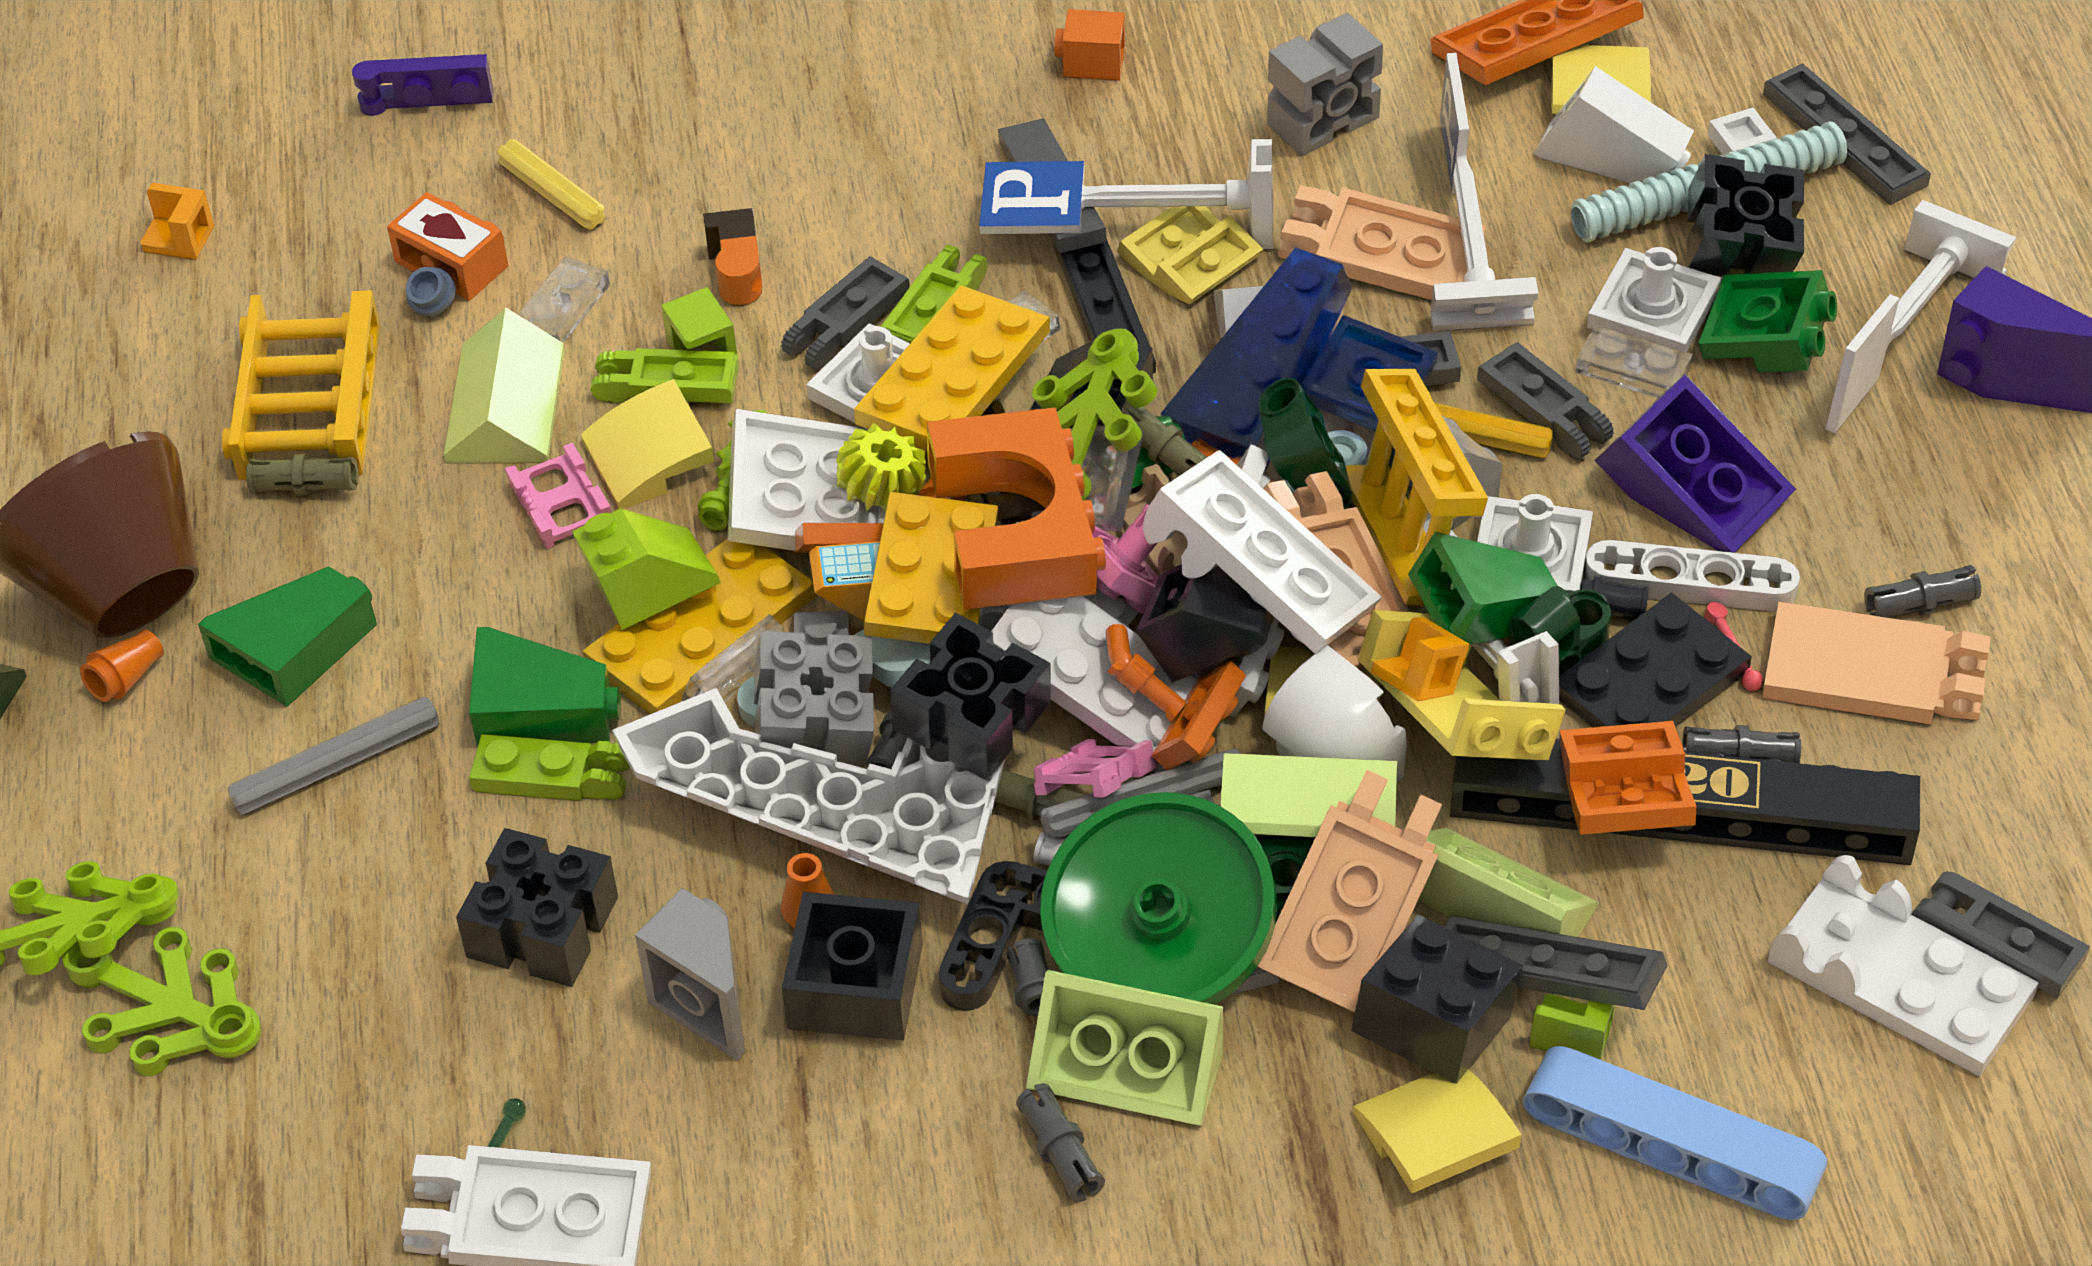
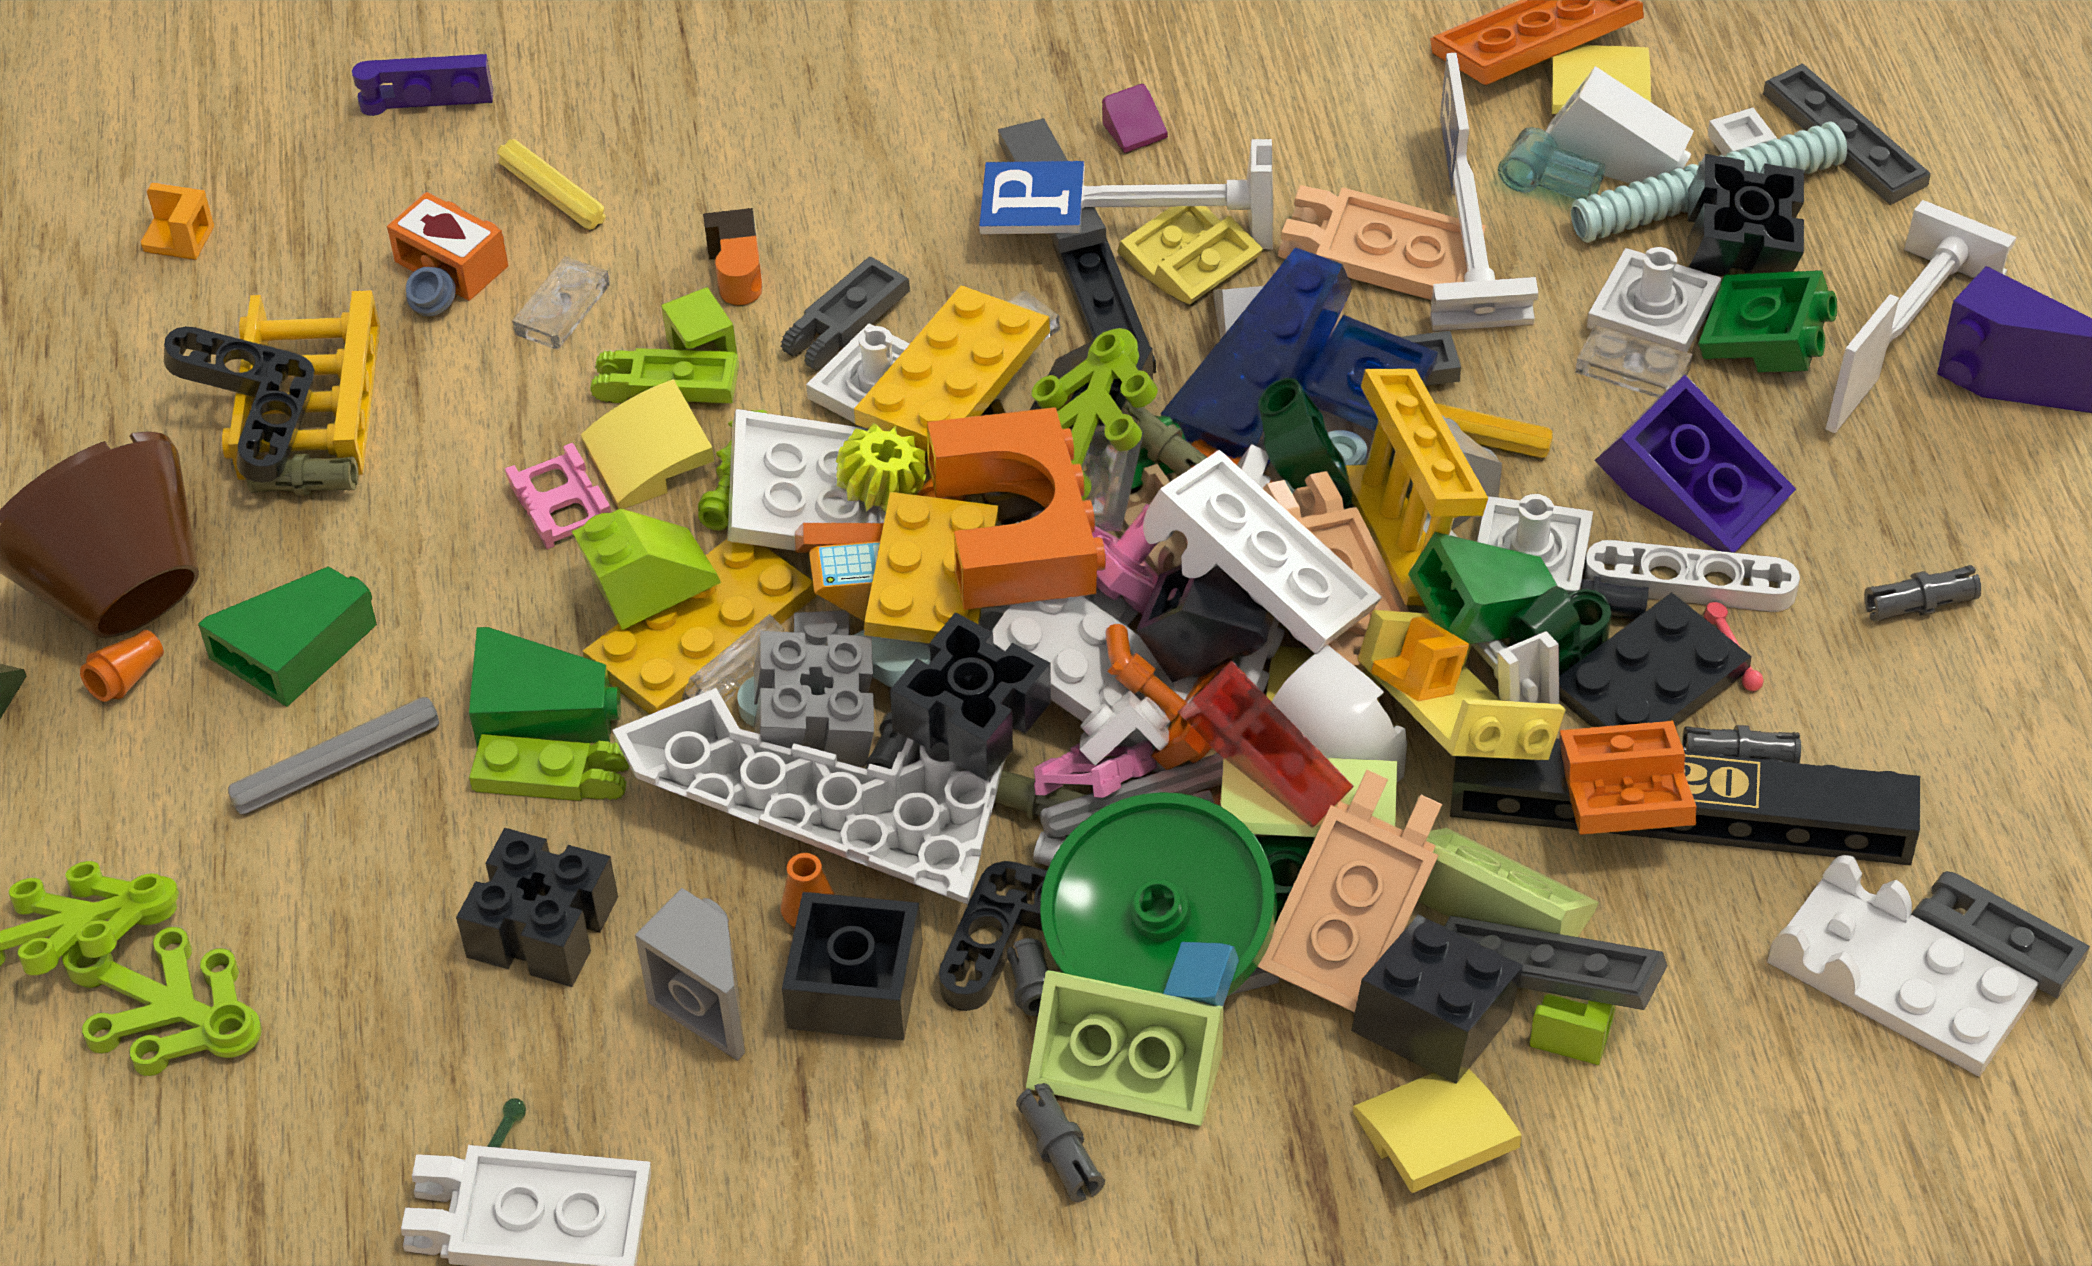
(262, 382): none -> black beam
(505, 394): yellowish green slope -> none
(932, 290): lime hinge -> none
(1092, 44): orange brick -> none
(1110, 726): none -> white bracket
(1132, 118): none -> magenta slope
(1203, 972): none -> dark azure slope
(1264, 744): none -> clear red slope
(1324, 83): light grey brick -> none
(1538, 161): none -> clear light blue piece
(1545, 399): dark grey hinge -> none
(1675, 1133): light blue beam -> none
(1874, 665): light nougat tile -> none

